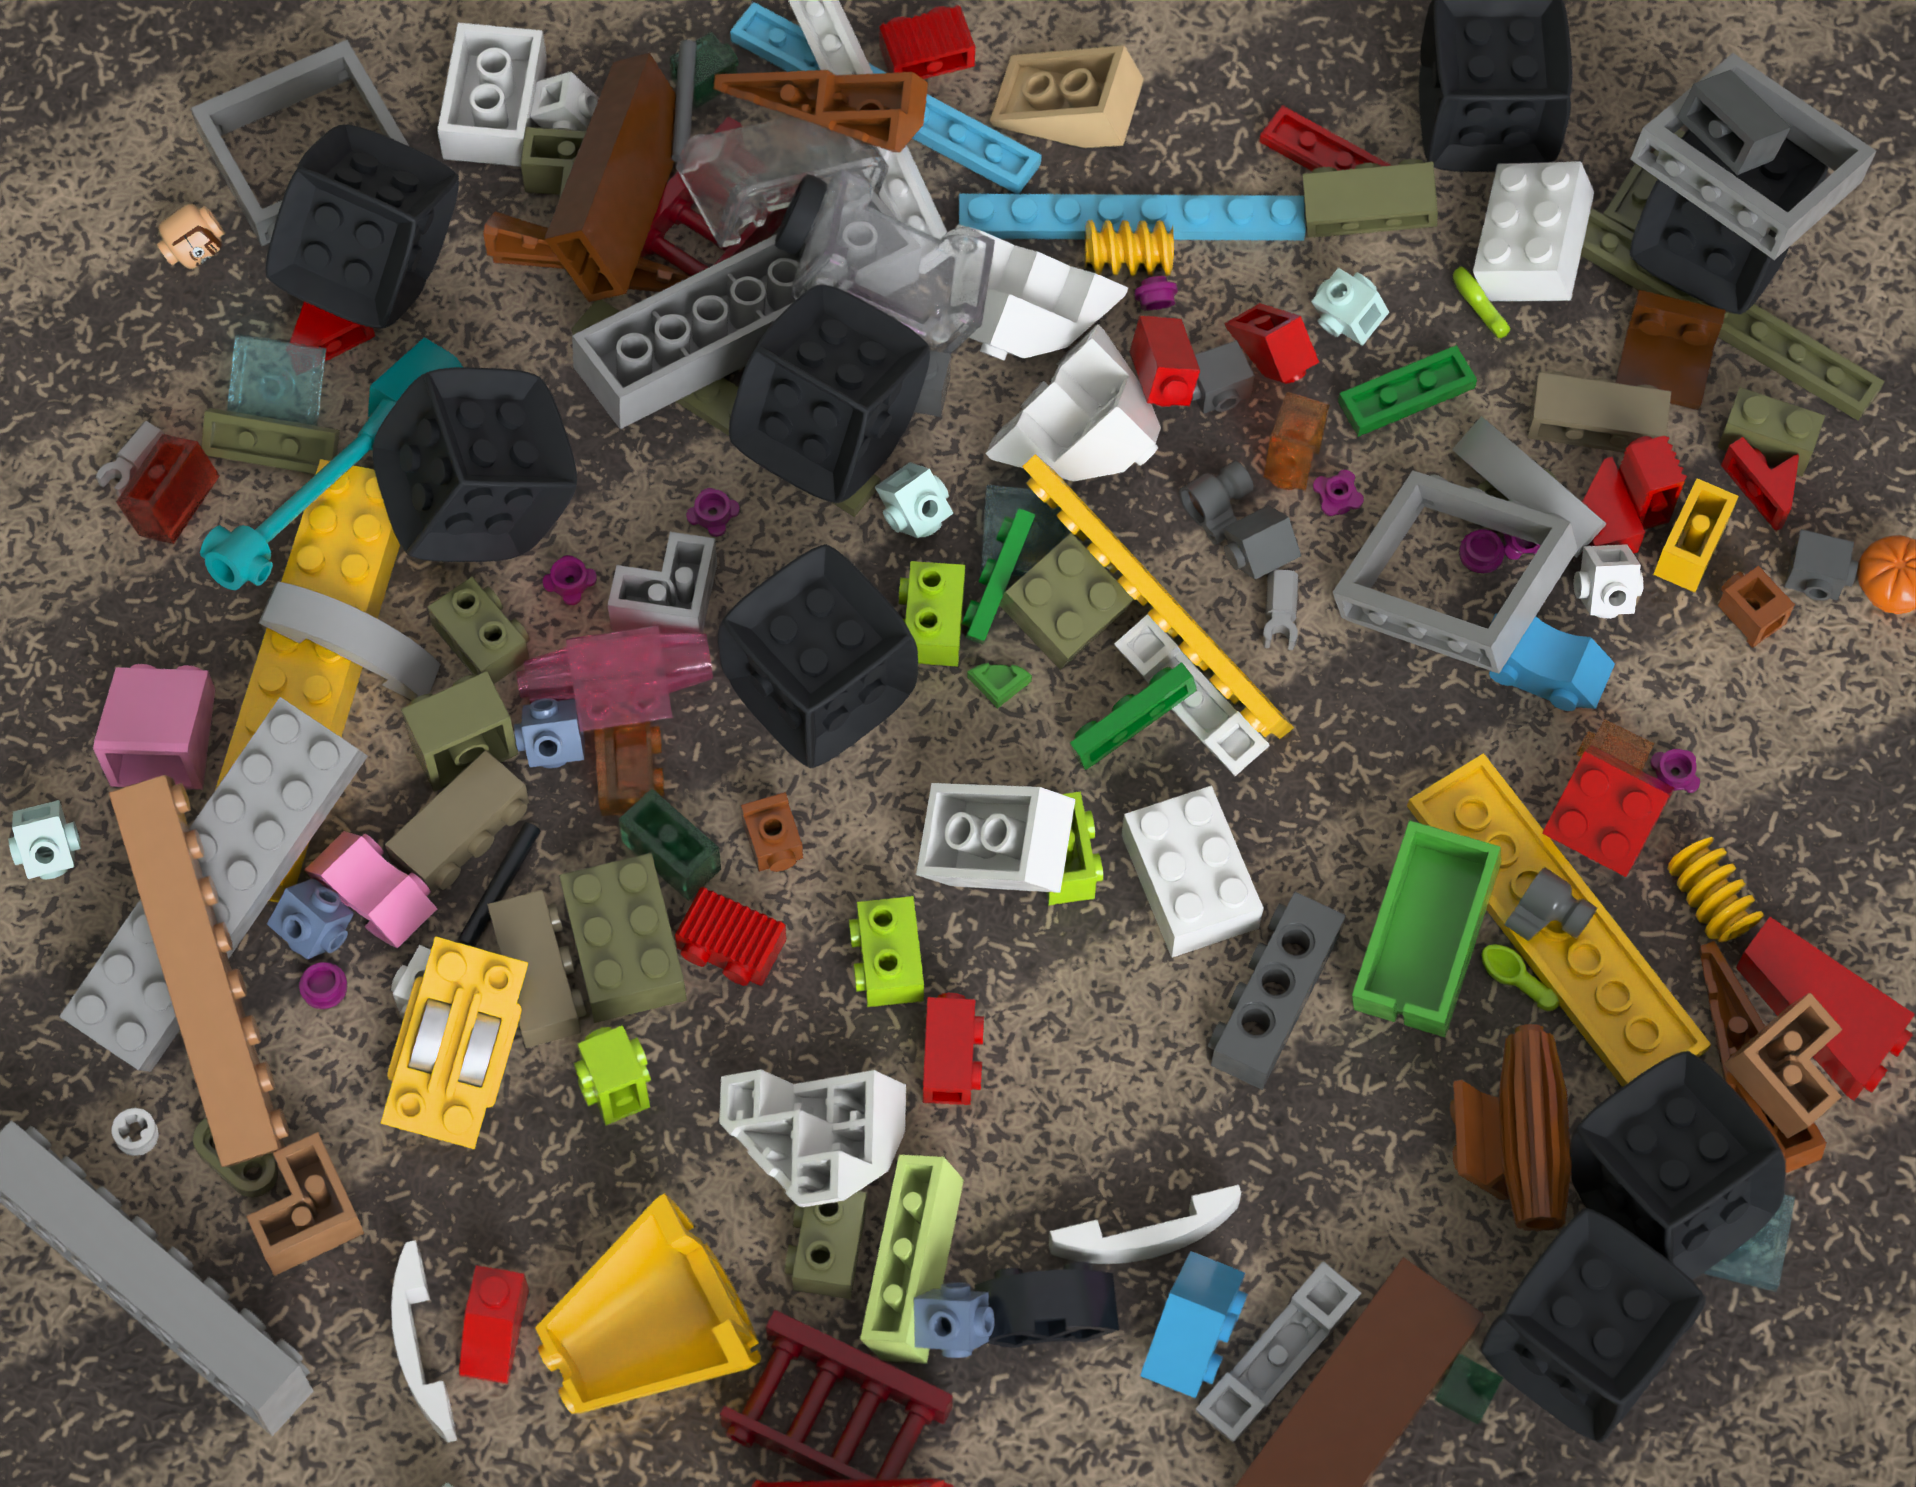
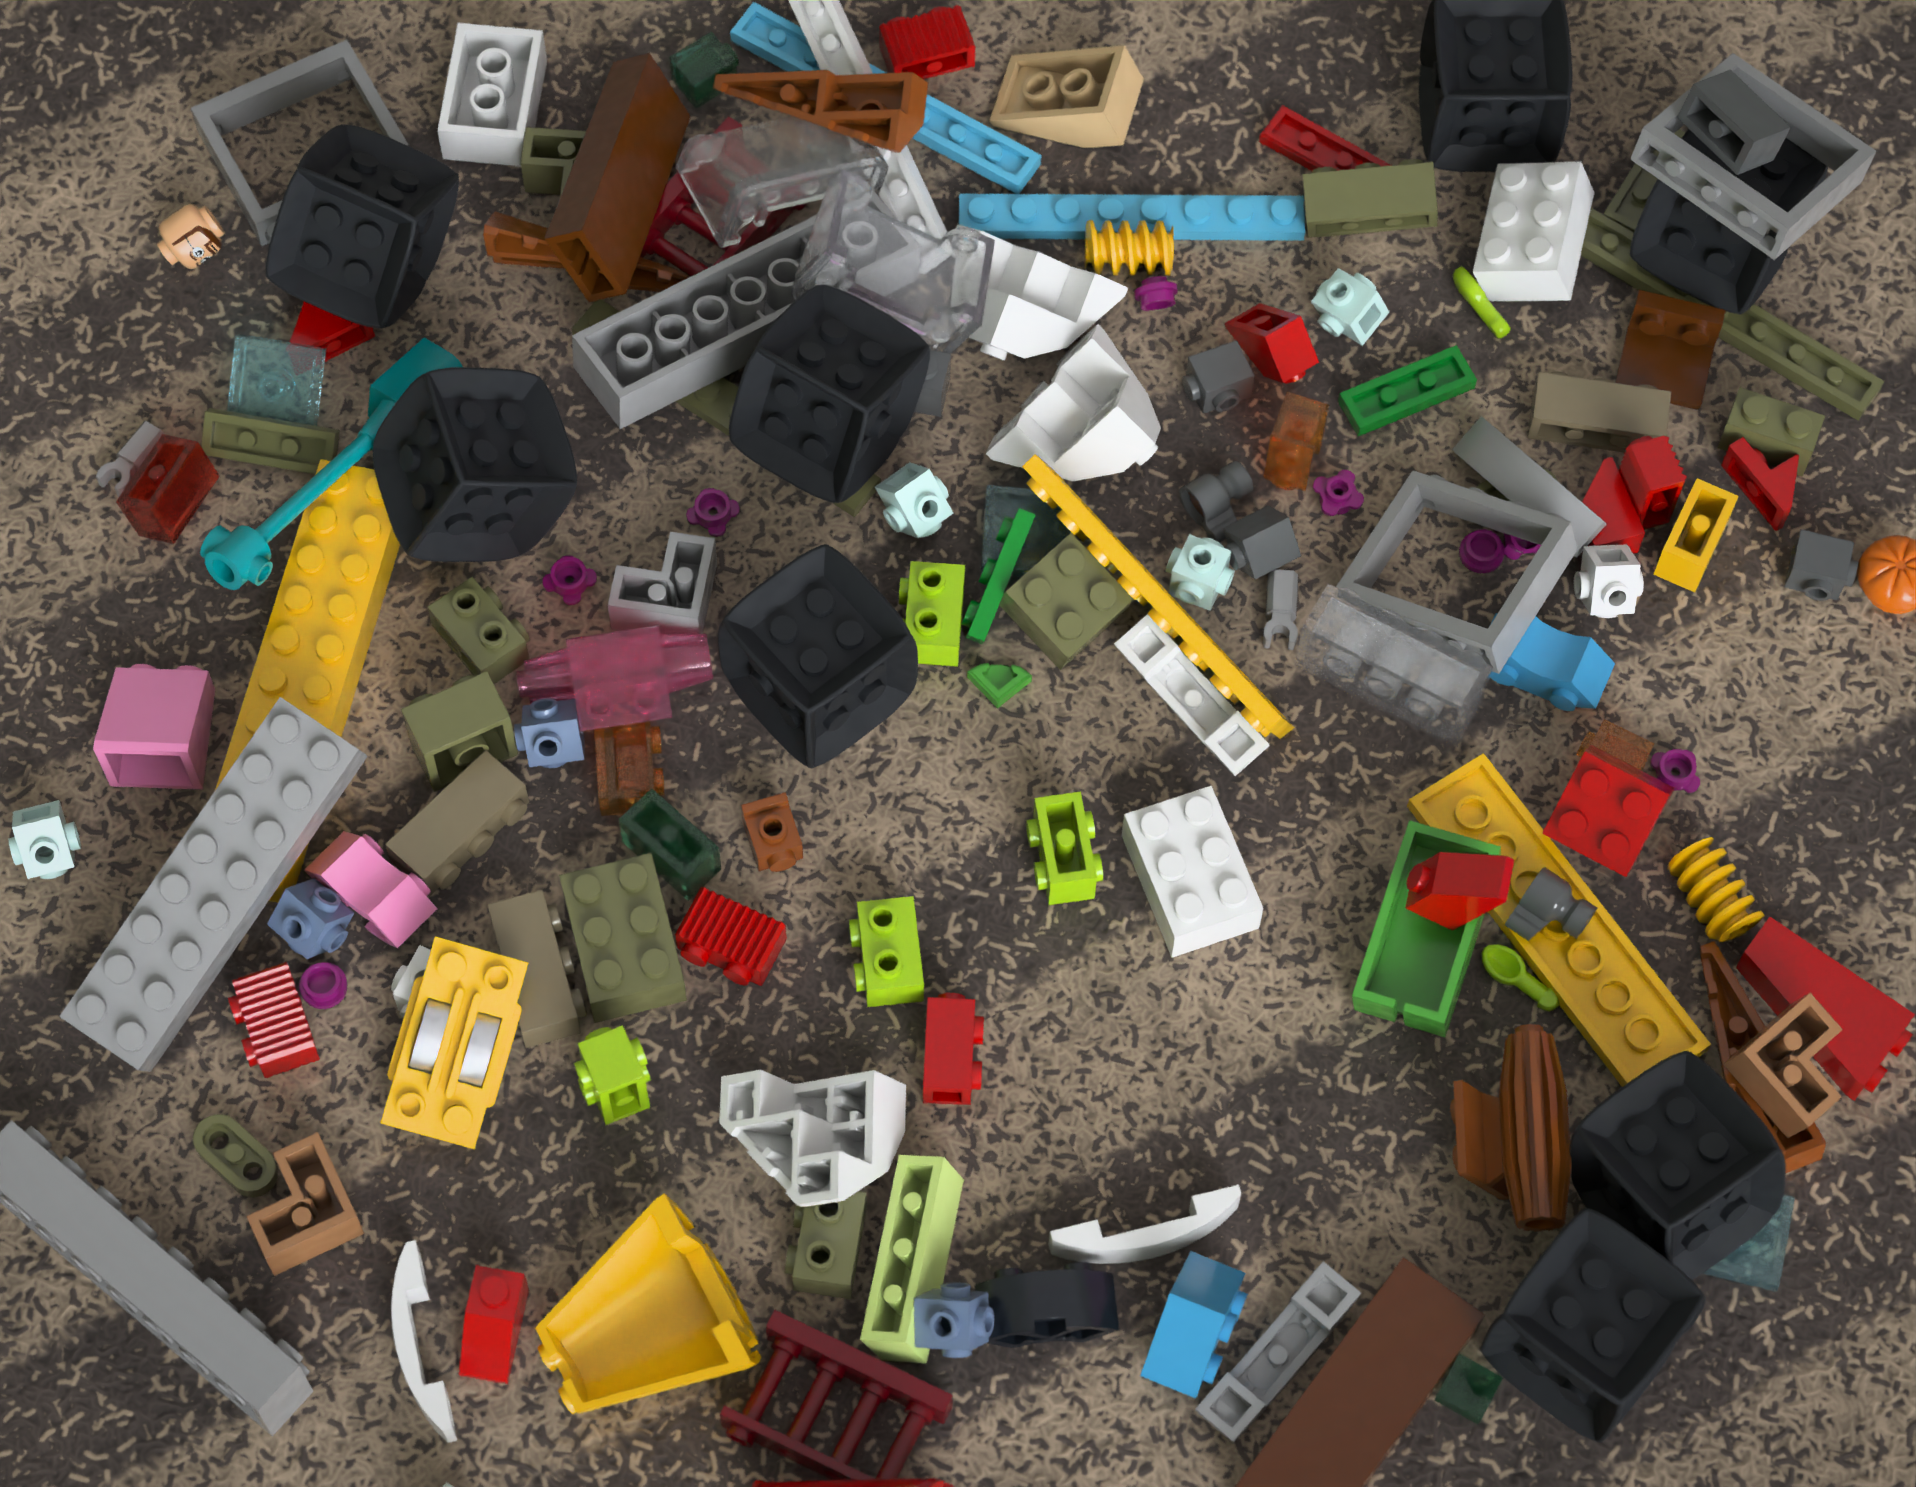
(121, 1127): white bush -> none
(198, 971): medium nougat brick -> none
(274, 1020): none -> red brick
(353, 635): light grey slope -> none
(499, 884): black bar -> none
(563, 103): white brick -> none
(684, 96): dark grey bar -> none
(800, 214): black tyre -> none
(996, 837): white brick -> none
(1132, 715): green plate -> none
(1164, 361): red brick -> none
(1200, 571): none -> light aqua brick
(1255, 1056): dark grey brick -> none
(1393, 664): none -> clear brick
(1458, 887): none -> red slope
(1761, 592): dark orange brick -> none

